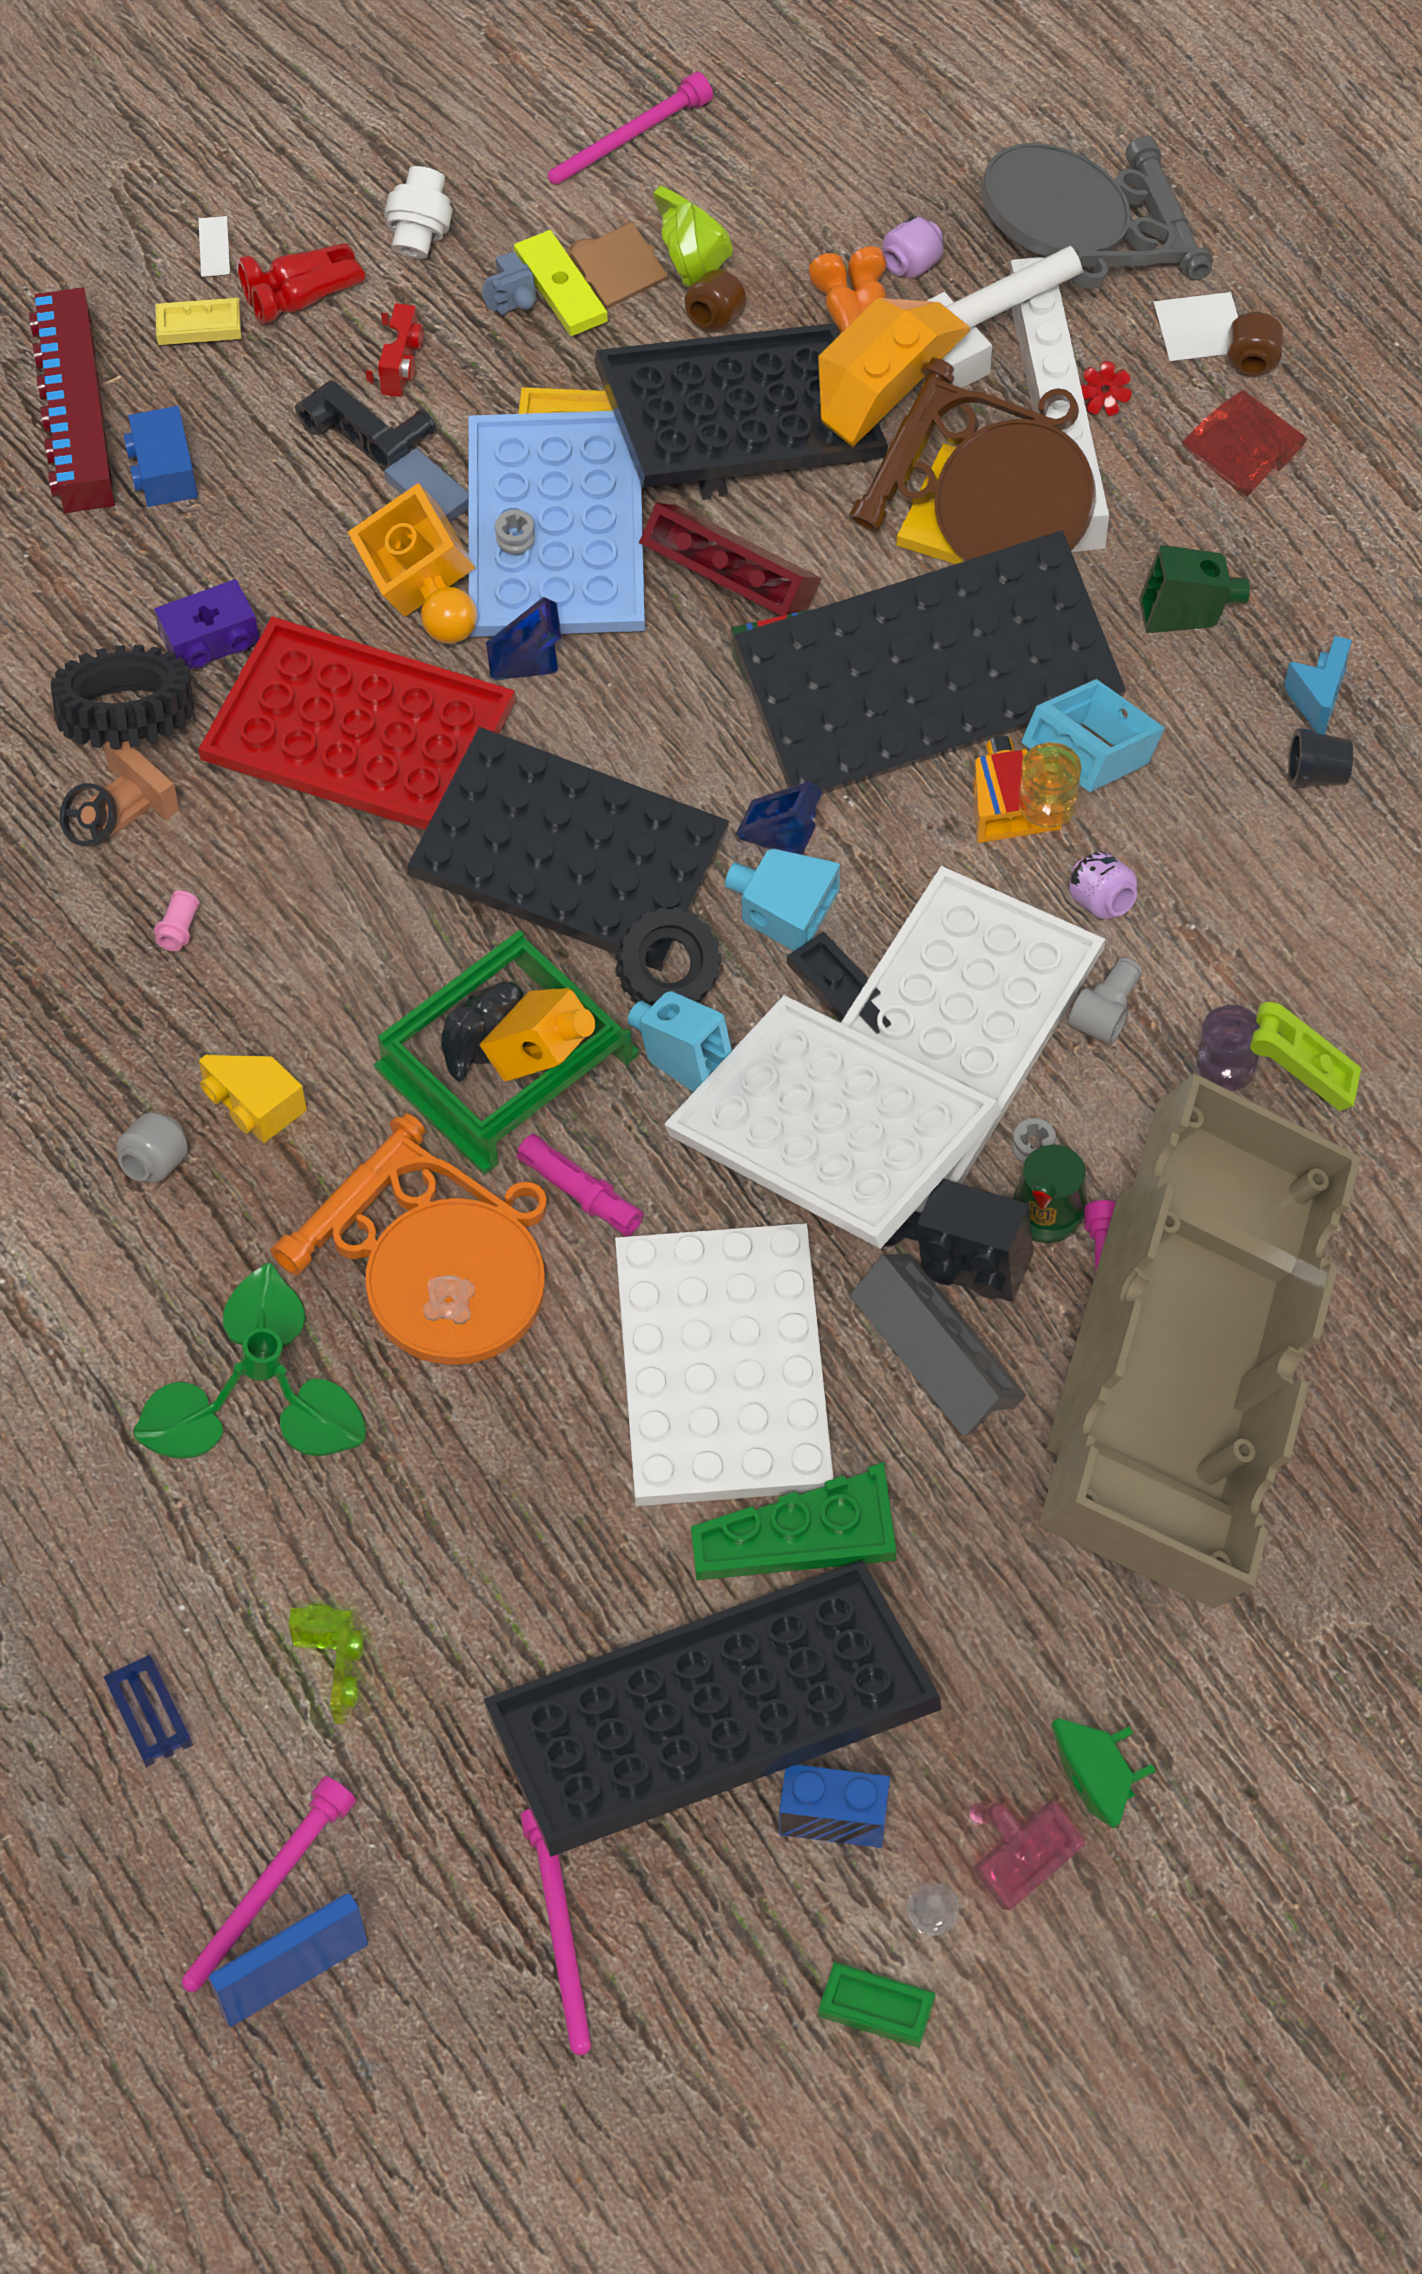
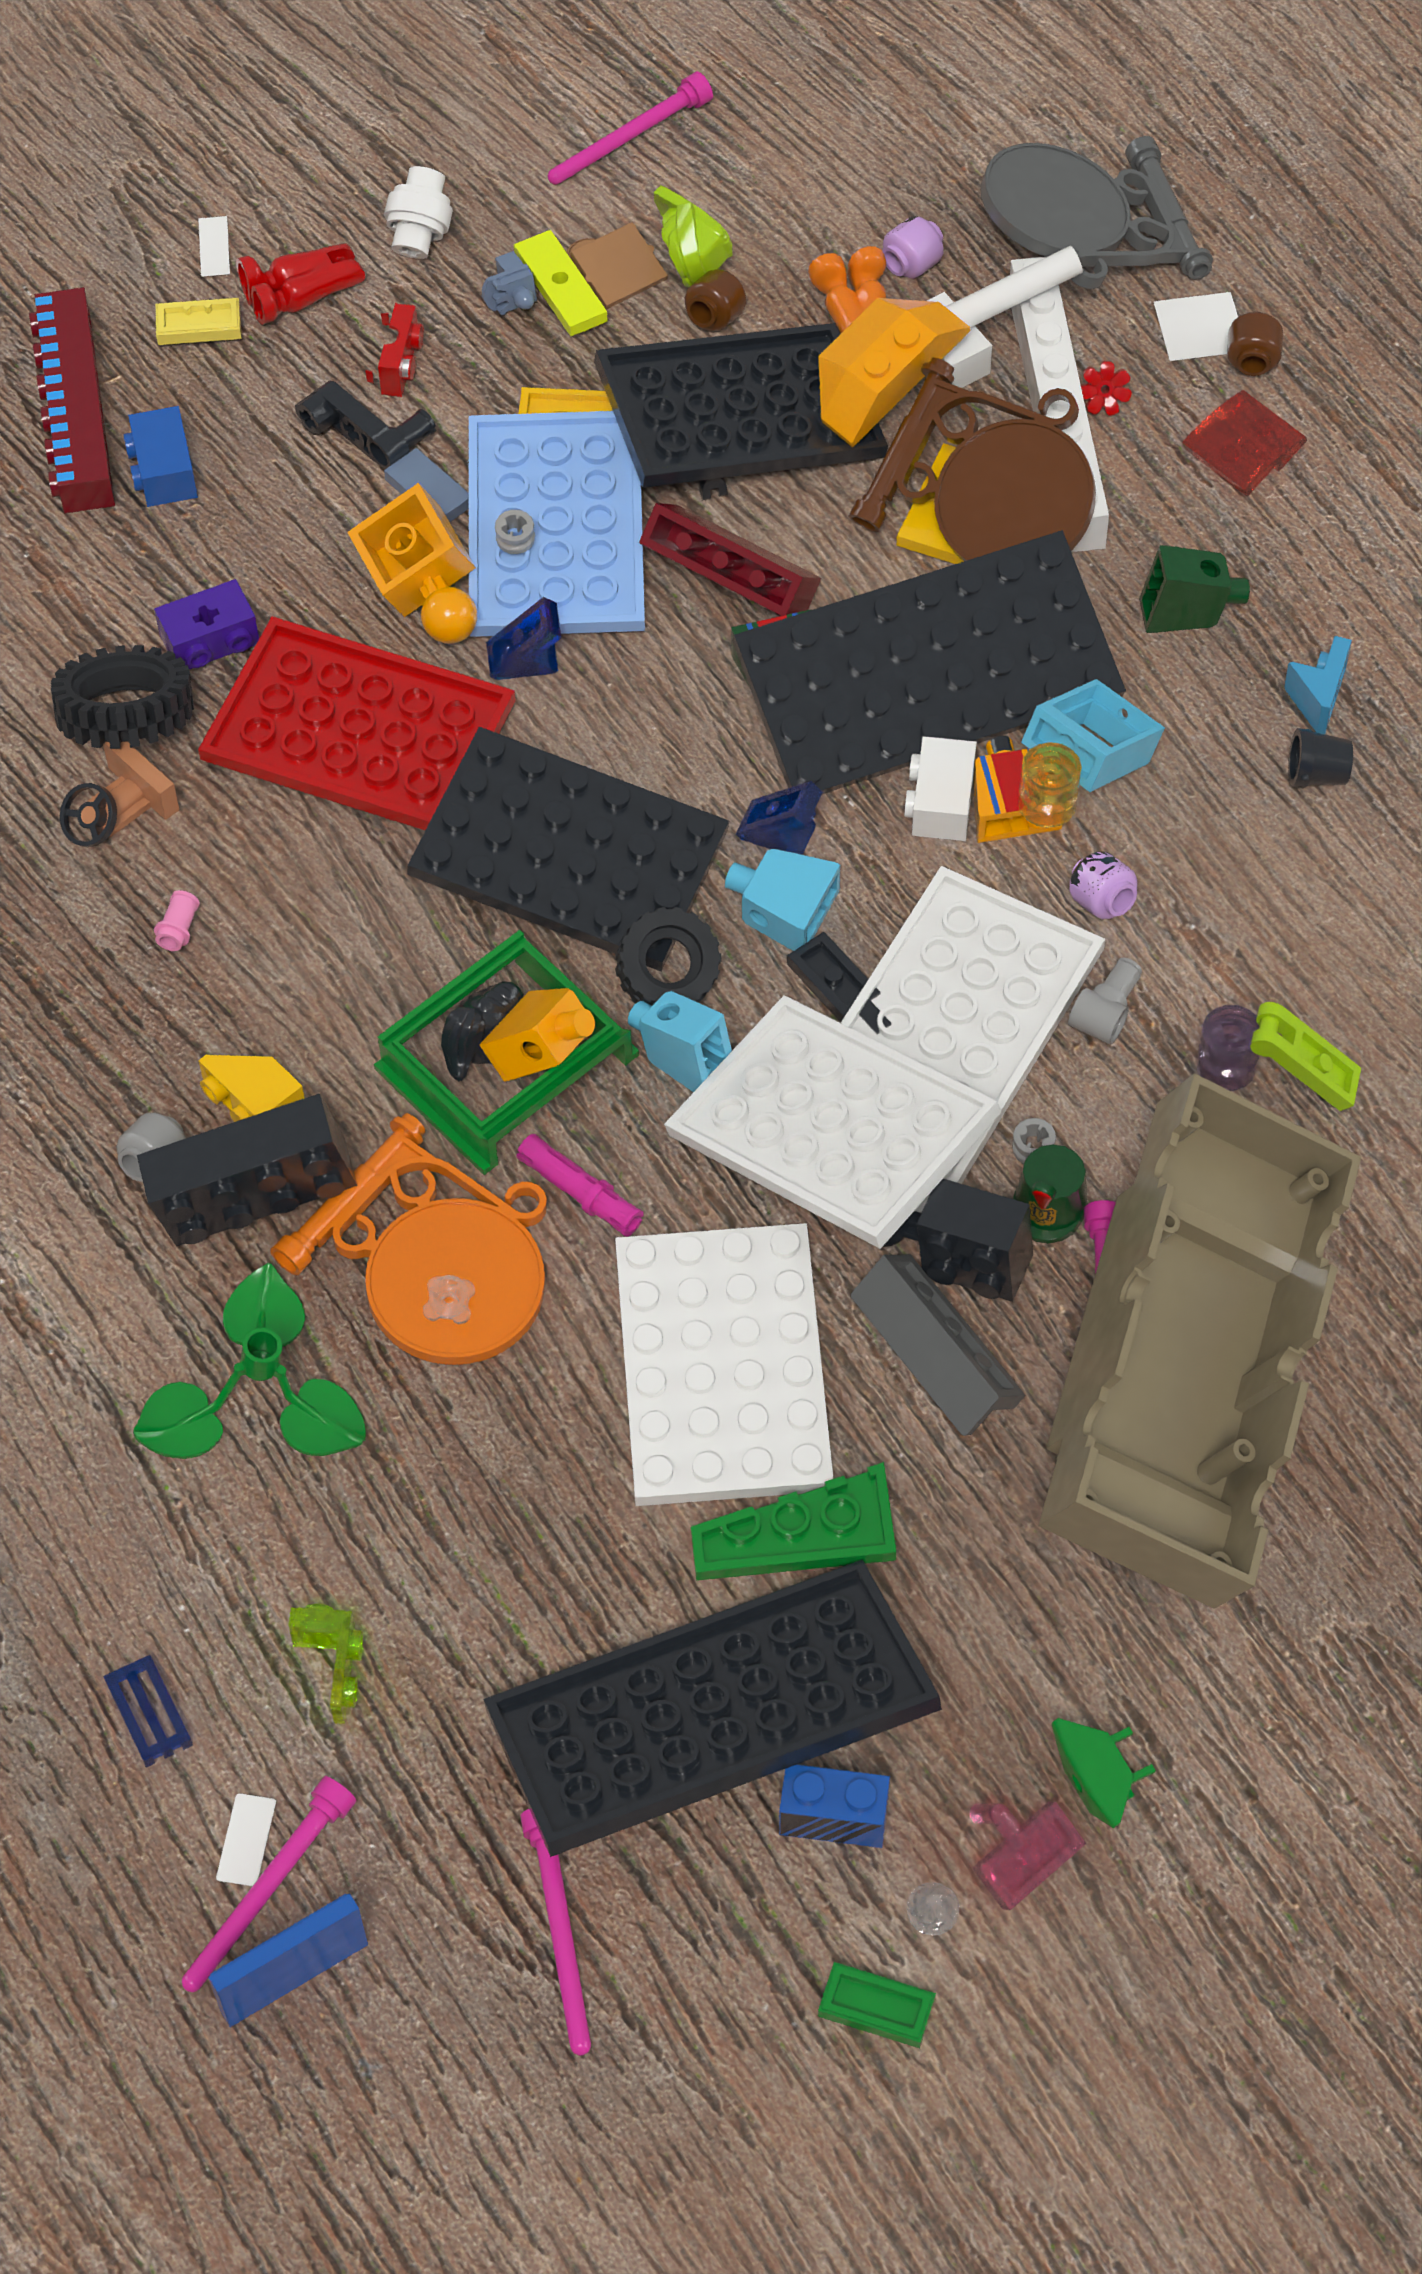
(246, 1839): none -> white sticker
(247, 1170): none -> black brick
(942, 789): none -> white brick

